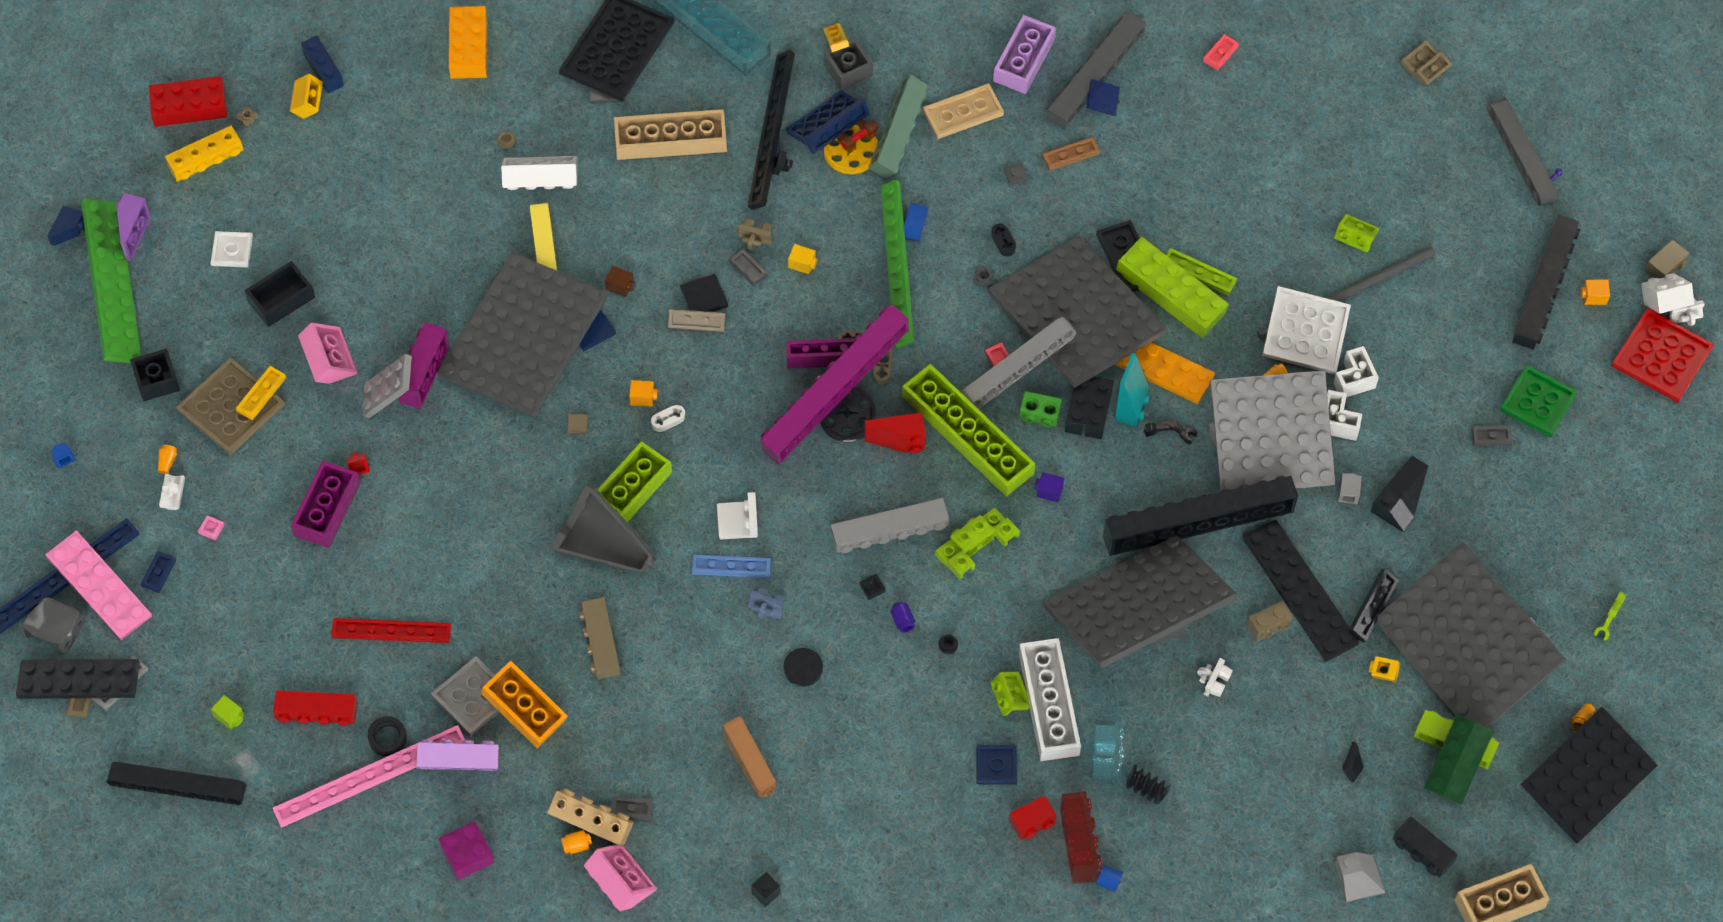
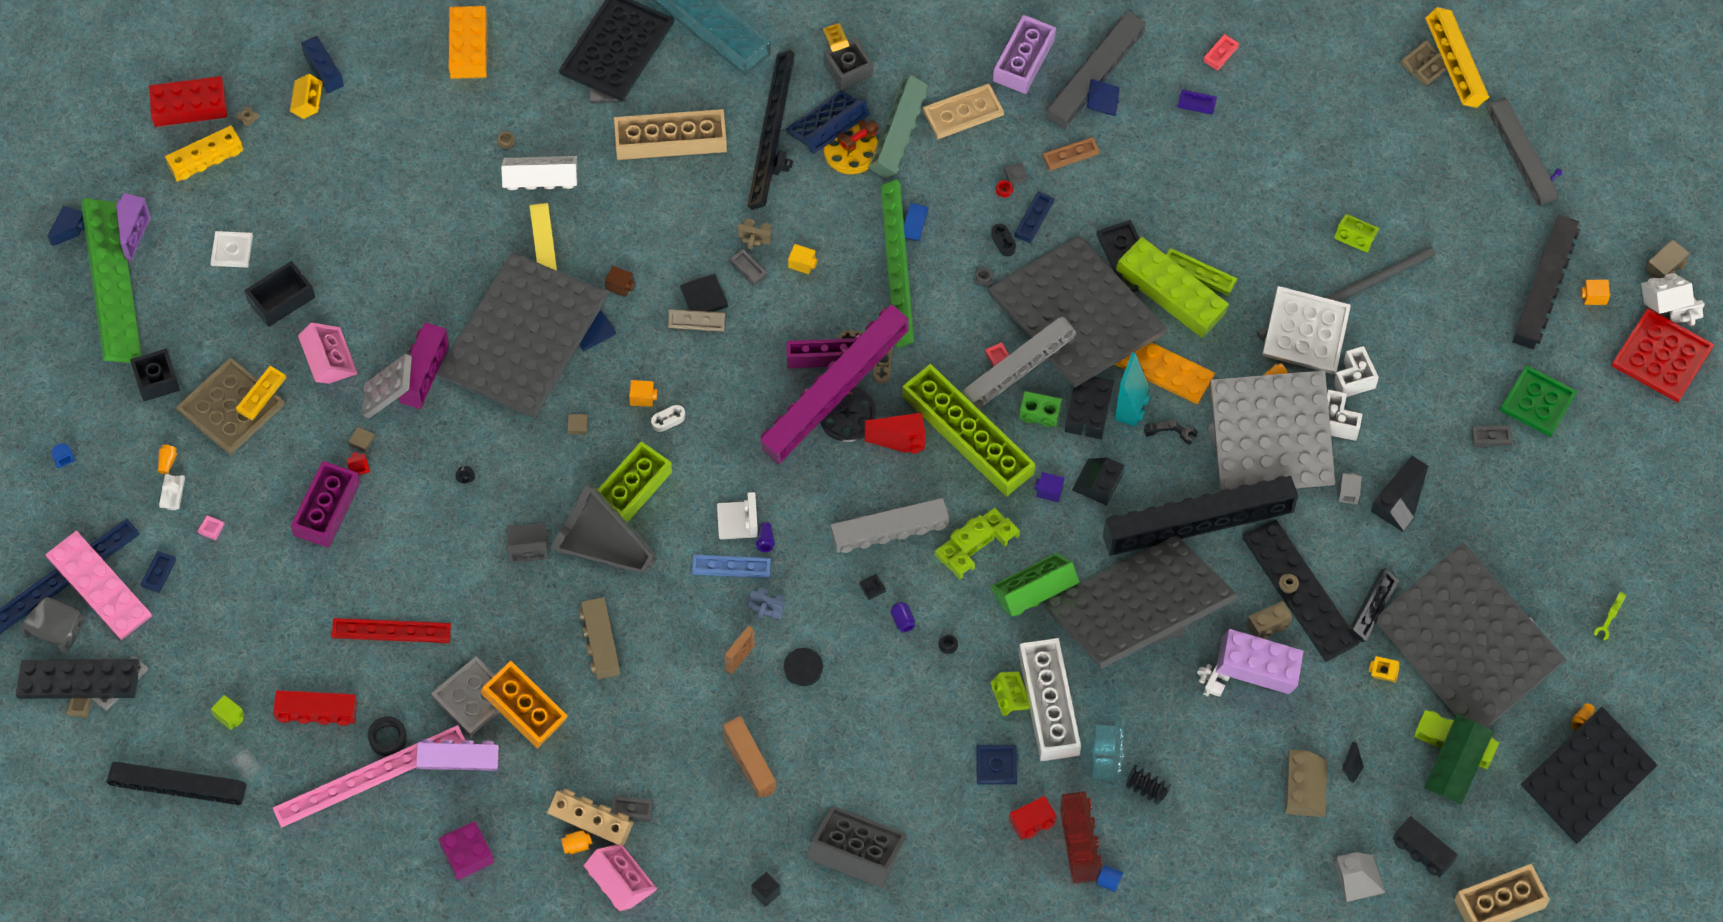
(361, 439): none -> dark tan tile
(465, 475): none -> black plate
(527, 542): none -> dark grey bracket
(739, 650): none -> medium nougat tile
(765, 538): none -> dark purple cone
(856, 846): none -> dark grey slope
(1004, 185): none -> red plate
(1034, 217): none -> dark blue tile
(1035, 584): none -> bright green slope
(1099, 479): none -> black slope
(1197, 102): none -> dark purple plate
(1259, 661): none -> lavender brick
(1286, 587): none -> dark tan plate
(1306, 784): none -> dark tan slope
(1457, 57): none -> yellow brick

